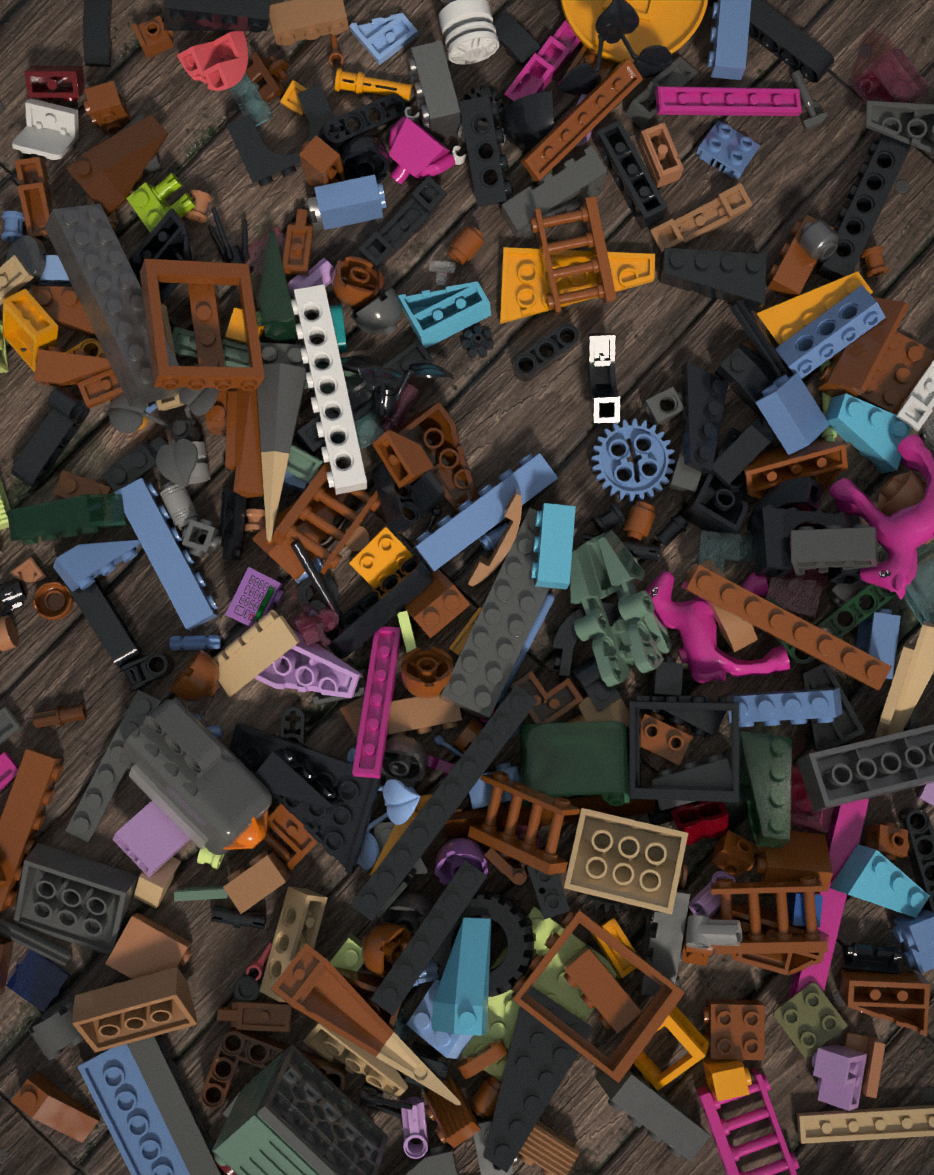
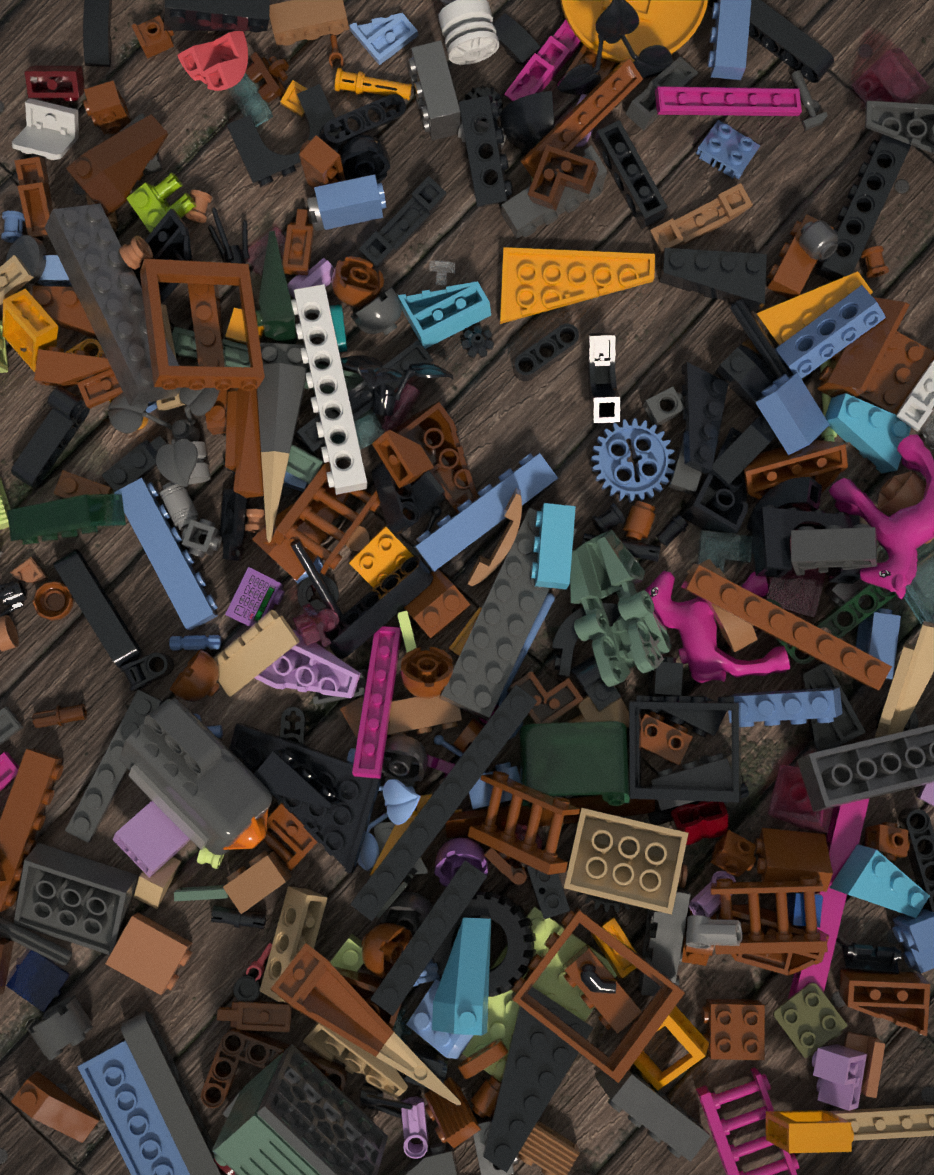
(87, 561): medium blue slope -> none
(134, 1010): medium nougat slope -> none
(136, 252): none -> nougat wheel
(418, 150): dark pink torso -> none
(465, 245): dark orange brick -> none
(491, 539): medium blue pin -> none
(559, 170): none -> reddish brown brick
(592, 239): dark orange fence -> none
(594, 982): none -> black arm
(660, 155): nougat brick -> none
(727, 1078): light orange brick -> none
(767, 786): clear green wedge -> none
(809, 1131): none -> light orange window

